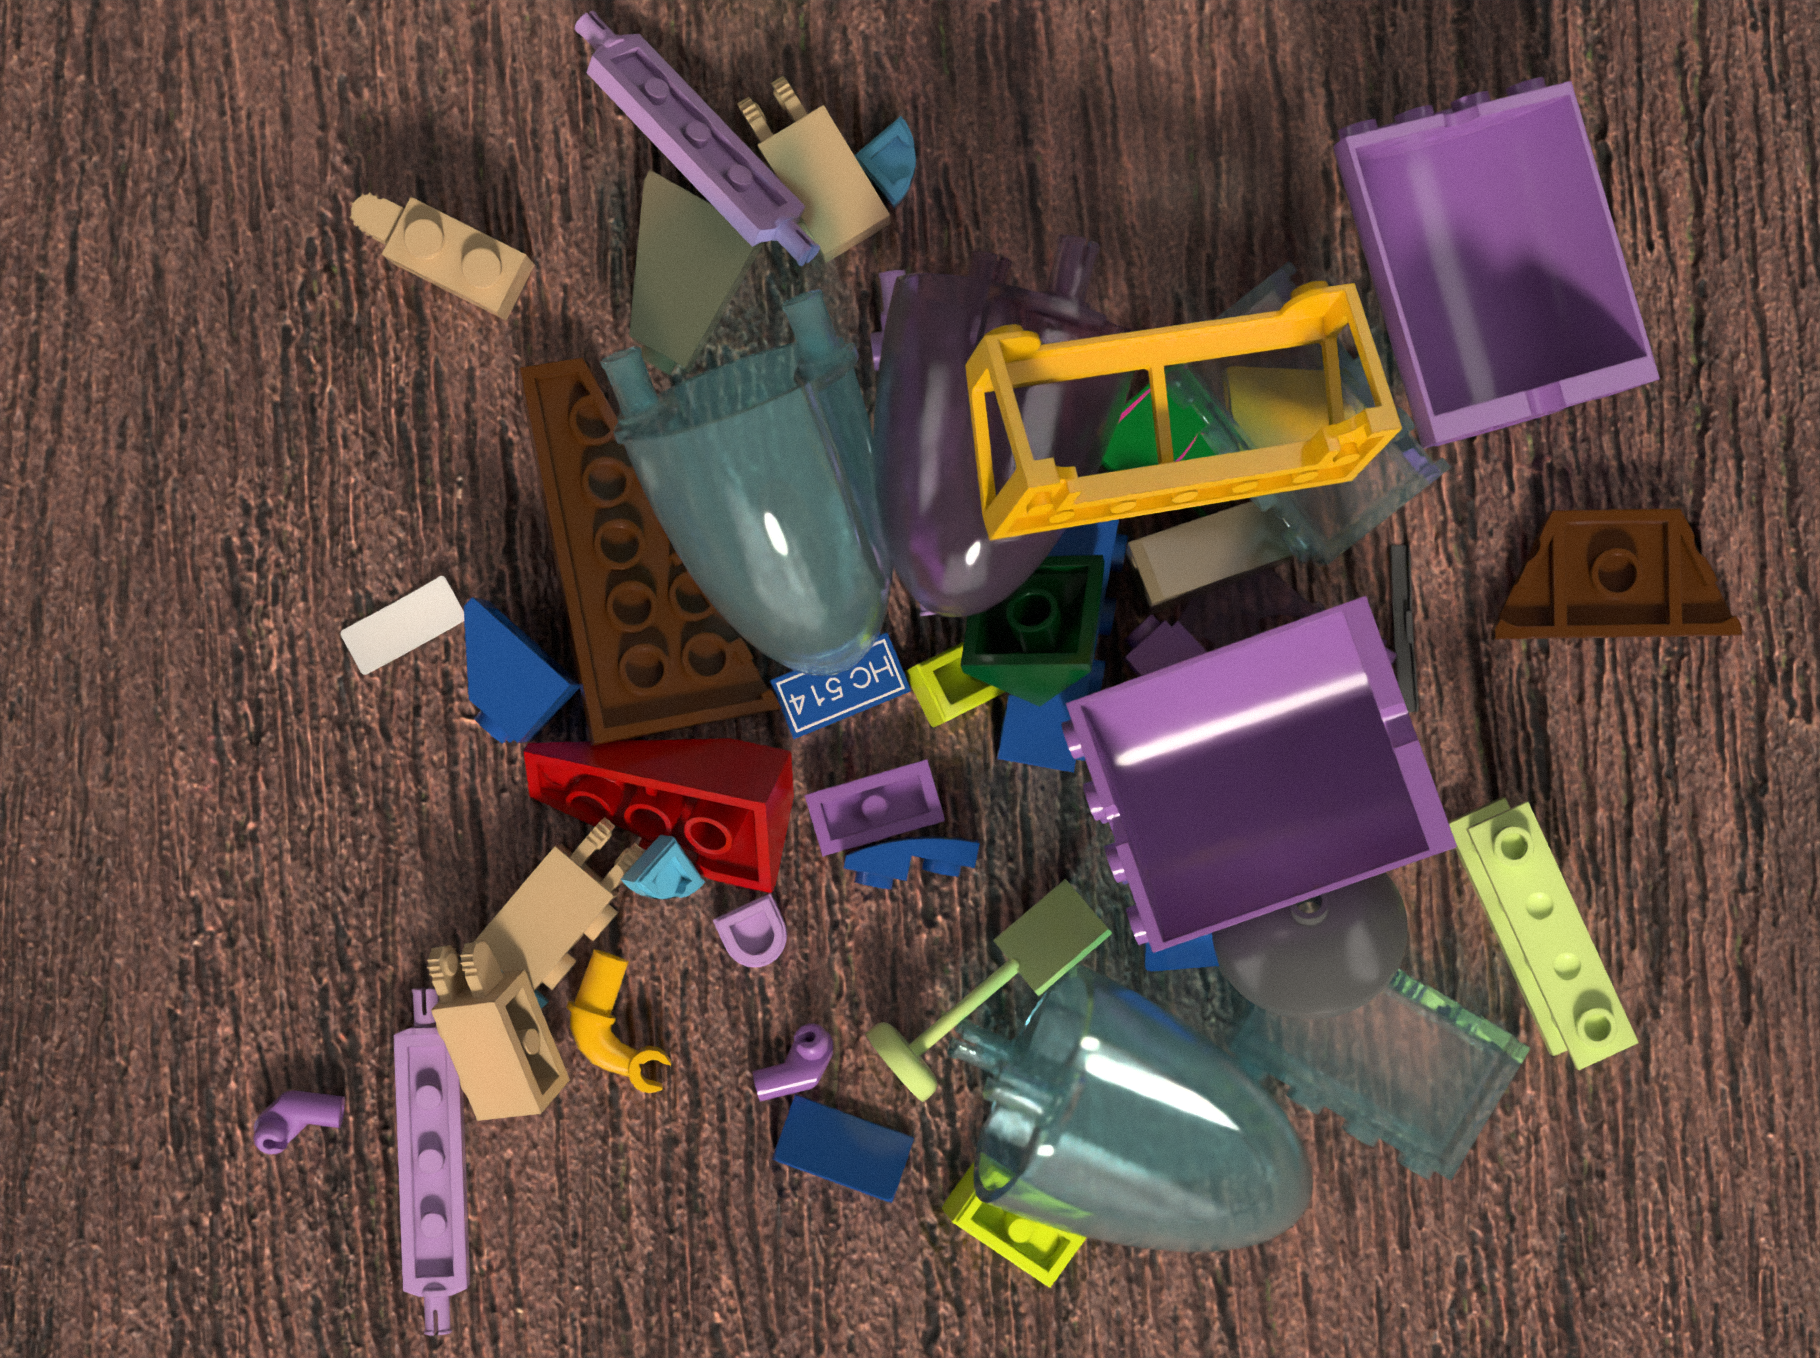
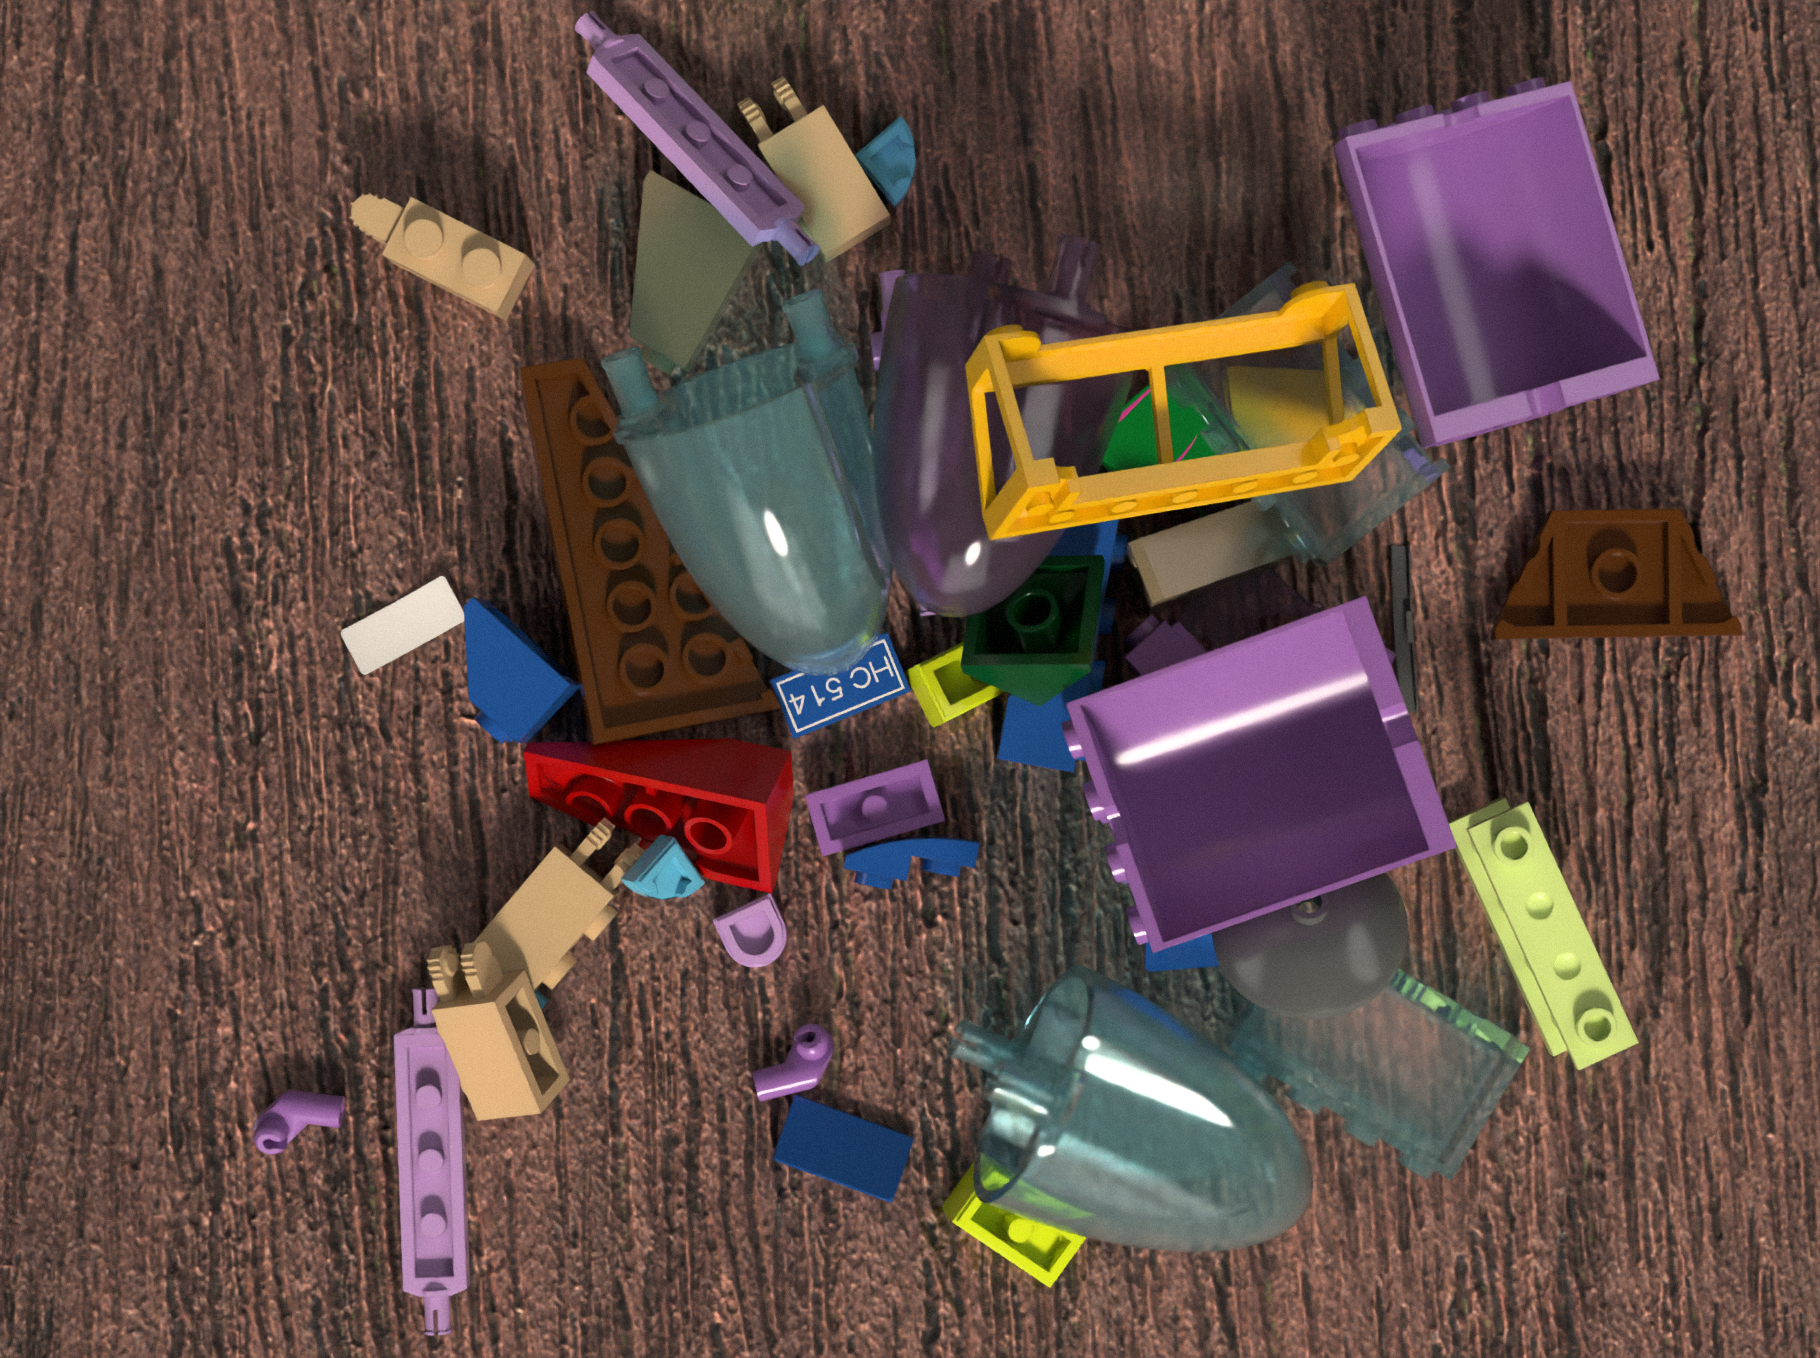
(593, 1020): yellow piece -> none
(1037, 945): yellowish green piece -> none

